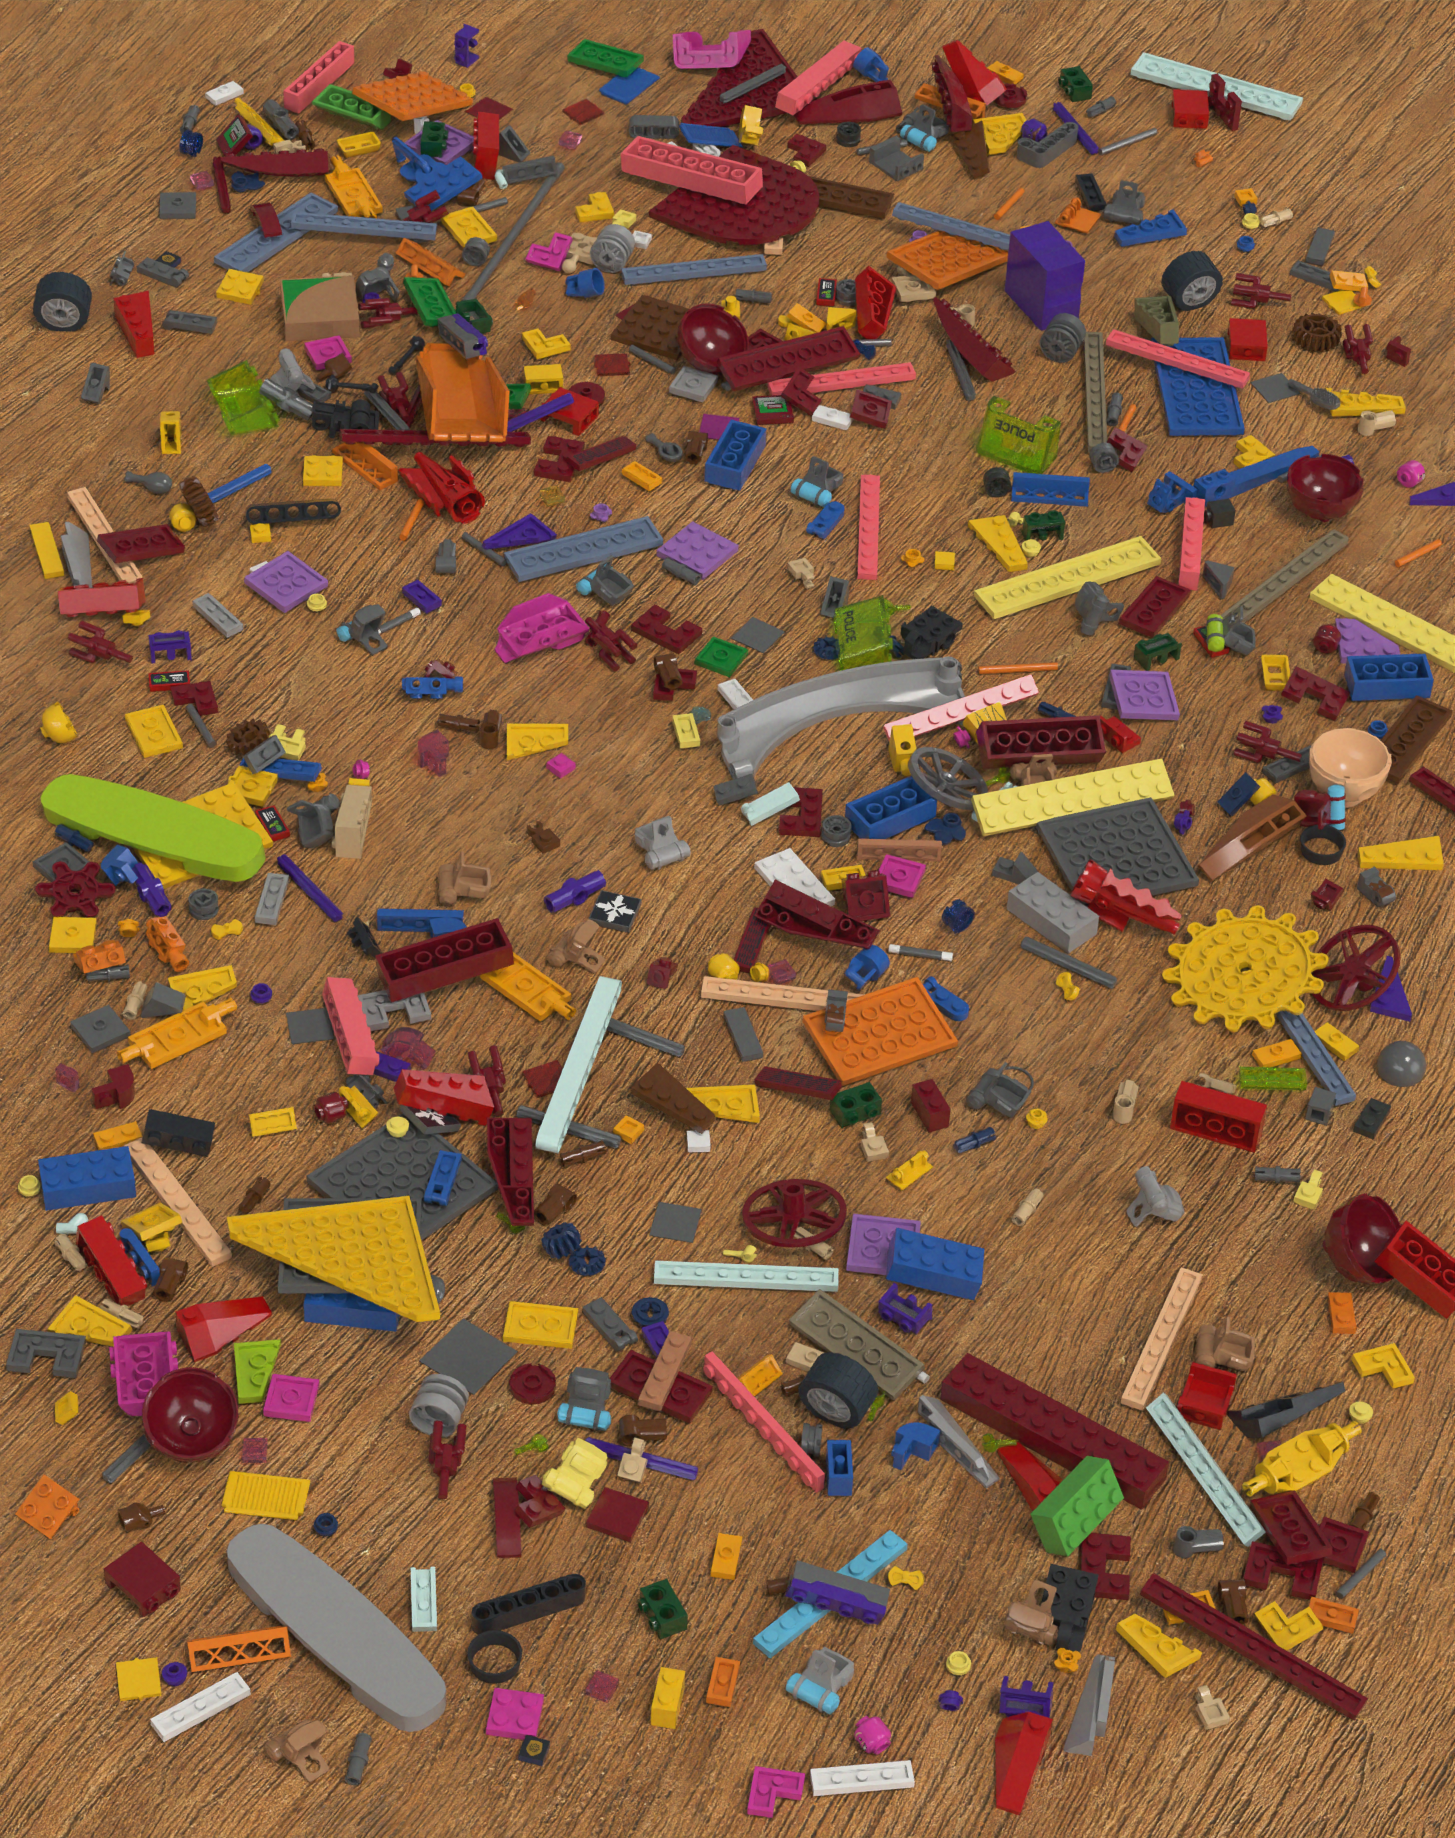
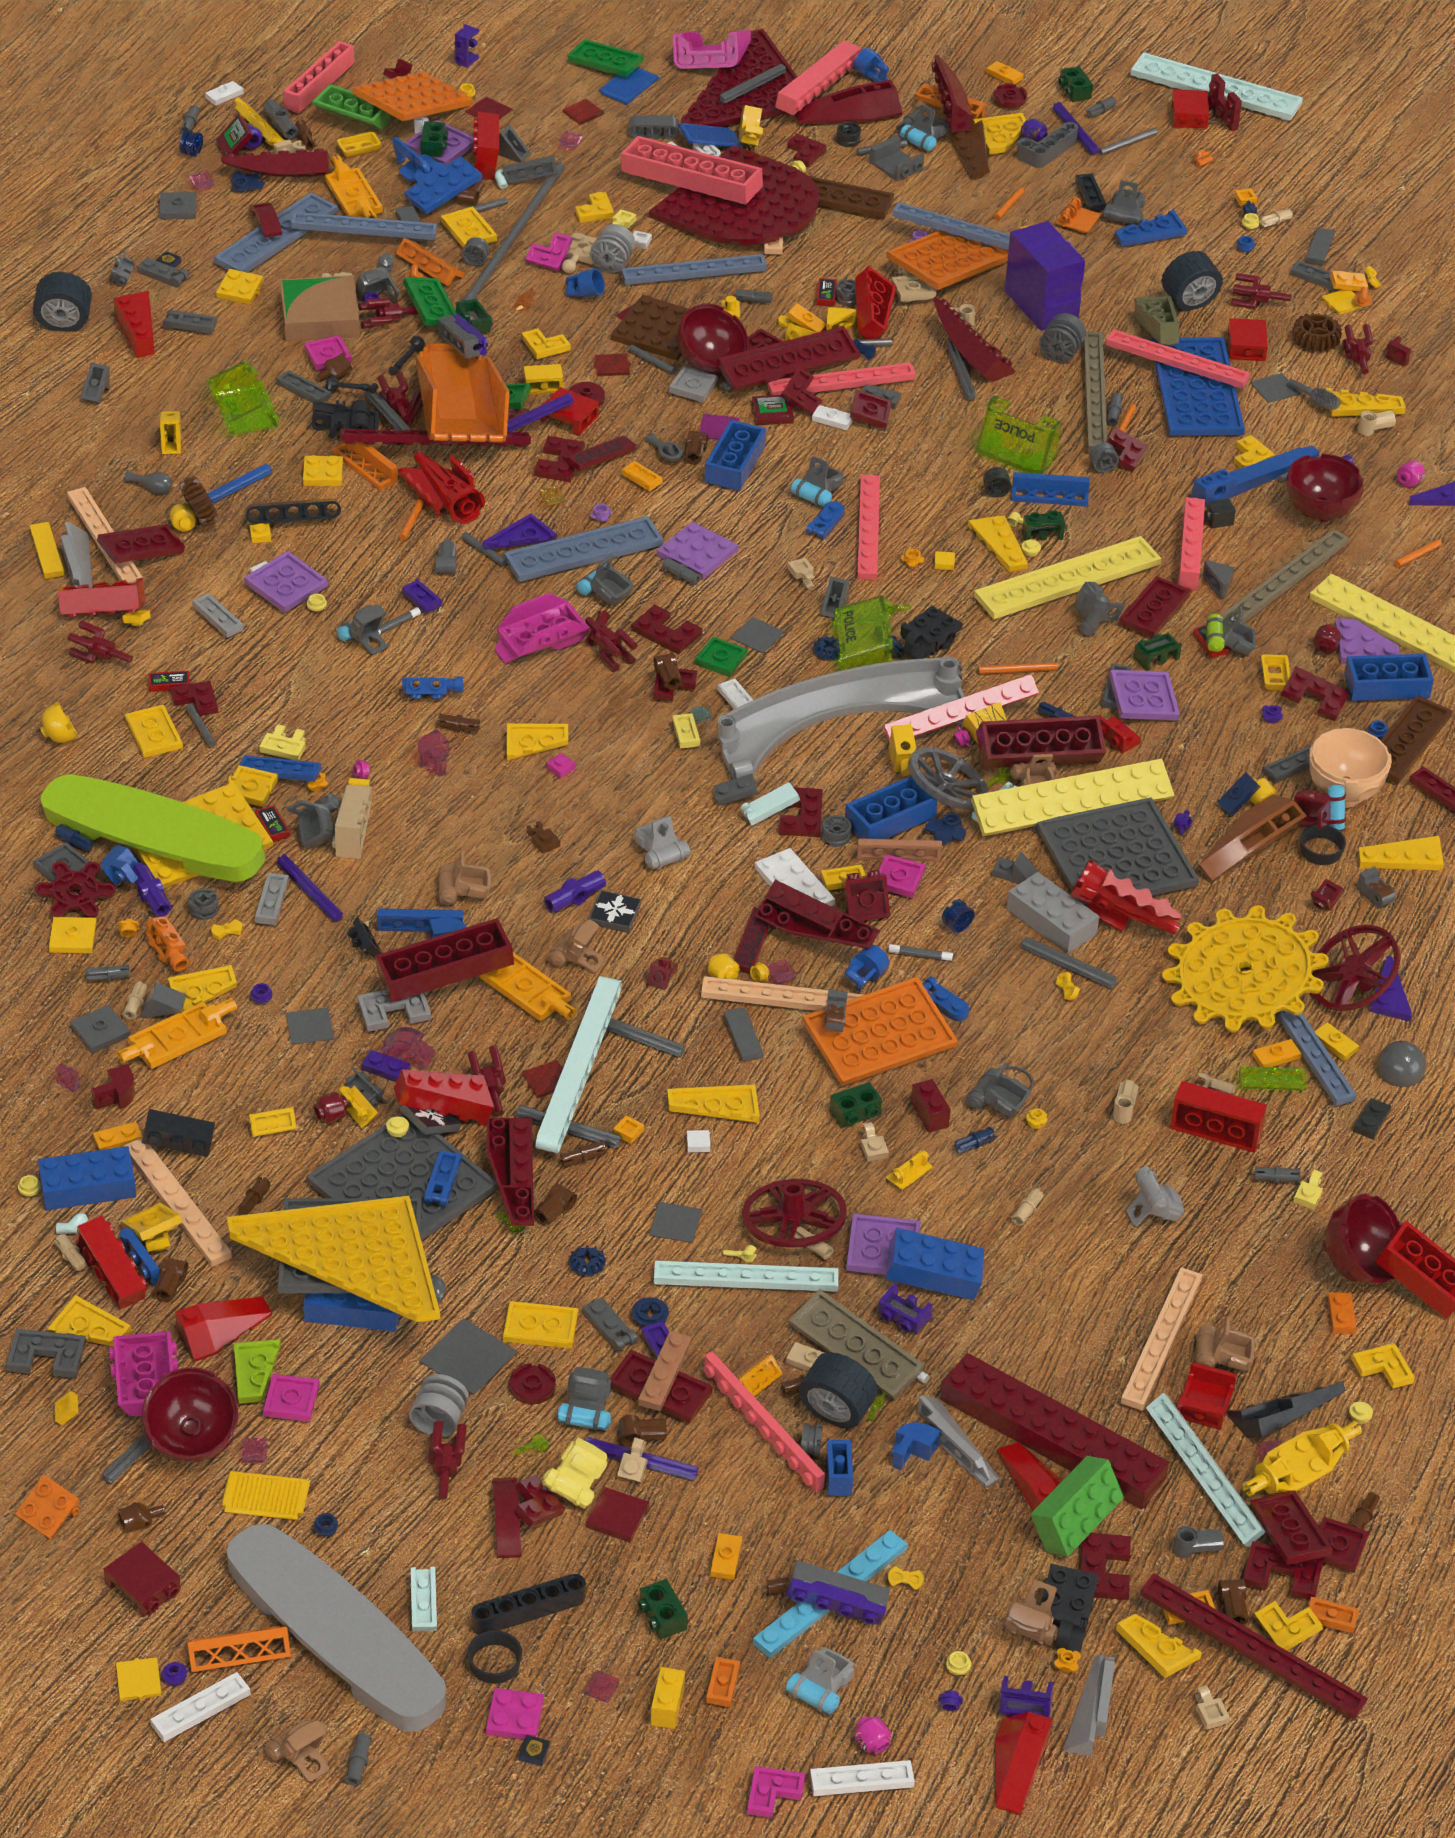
(99, 957): orange plate -> none
(123, 1313): tan axle -> none
(169, 642): dark purple window -> none
(221, 185): dark red axle -> none
(247, 736): reddish brown gear -> none
(264, 754): dark grey hinge -> none
(286, 399): dark grey piece -> none
(290, 373): light grey piece -> none
(350, 1026): coral brick -> none
(422, 212): dark red plant -> none
(444, 668): dark red bracket -> none
(490, 729): reddish brown piece -> none
(561, 1240): dark blue gear -> none
(671, 1097): reddish brown wing -> none
(798, 1083): dark red tile -> none
(975, 78): red wedge -> none
(991, 1444): clear neon green hand -> none
(1166, 496): blue tile -> none
(1187, 805): dark red plate -> none
(1264, 745): dark red plant -> none
(1320, 1106): dark grey brick -> none
(1360, 1573): dark grey bar -> none

